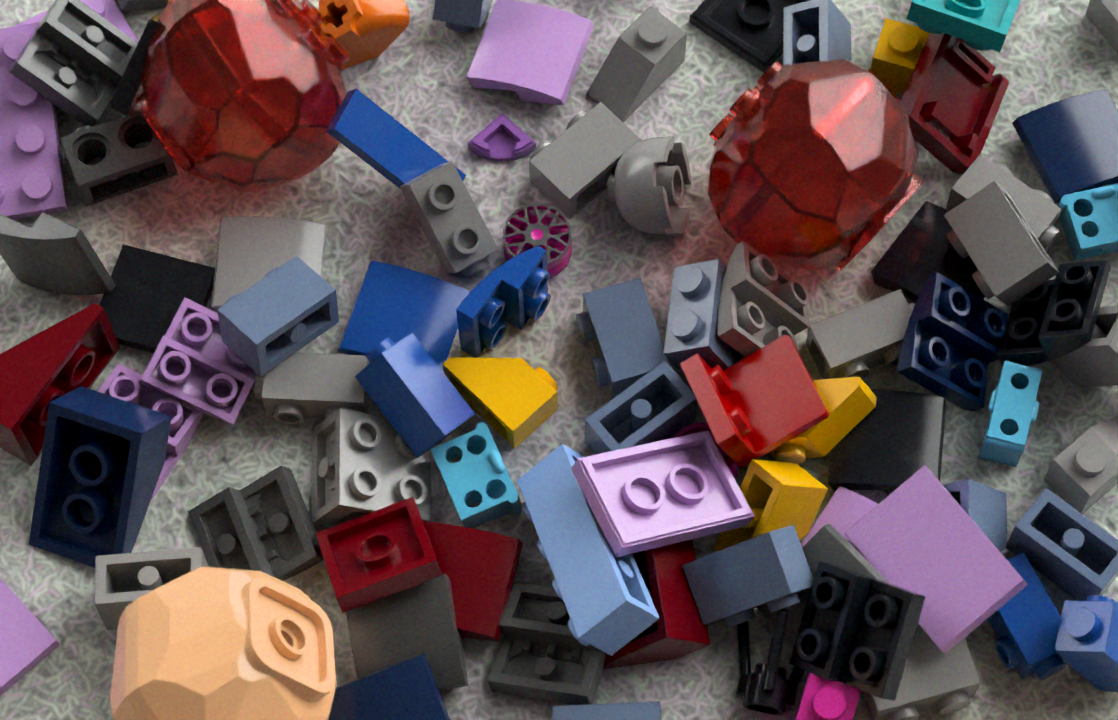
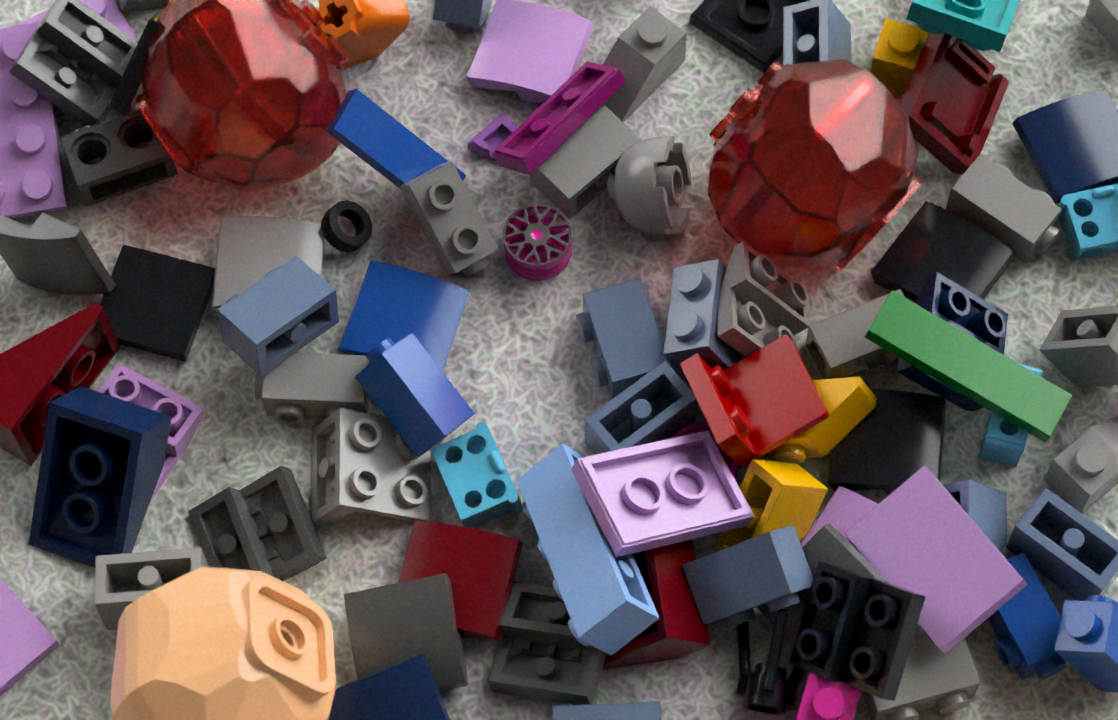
(198, 366): lavender slope -> none
(333, 232): none -> black piece
(378, 554): dark red plate -> none
(505, 393): yellow slope -> none
(507, 294): blue slope -> none
(558, 117): none -> magenta tile
(968, 366): none -> tile
(999, 244): light grey brick -> none
(1055, 315): black slope -> none

